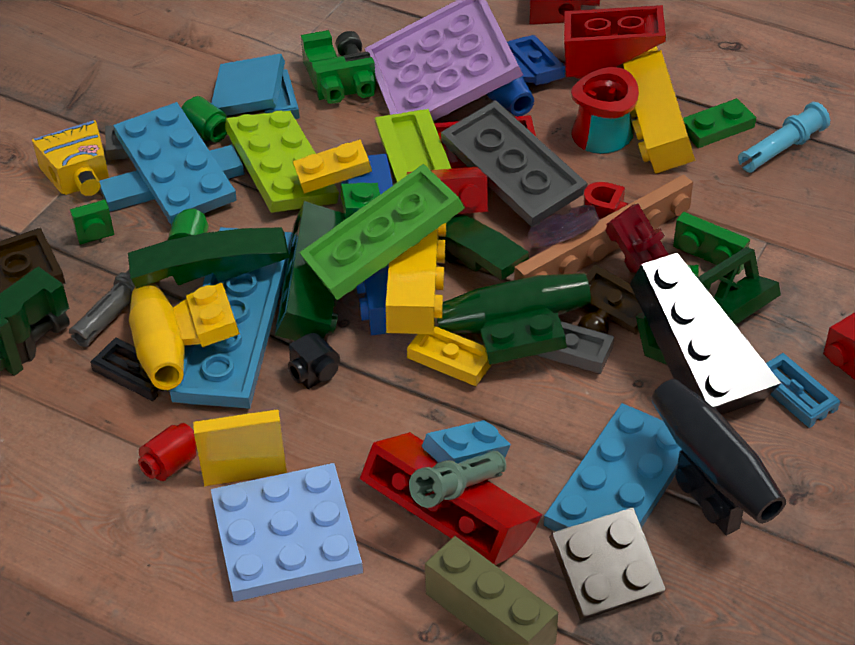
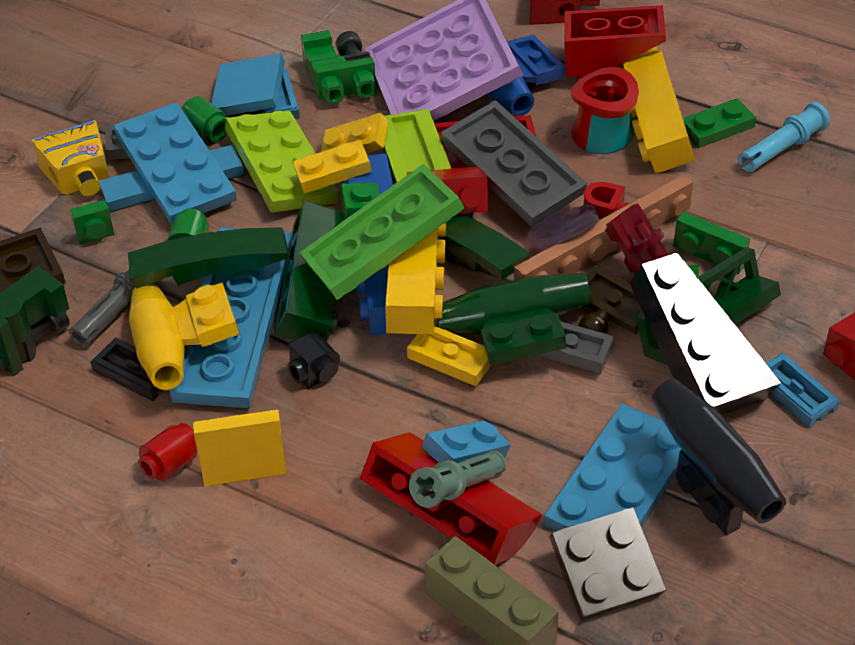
(285, 532): light blue plate -> none
(369, 129): none -> yellow plate

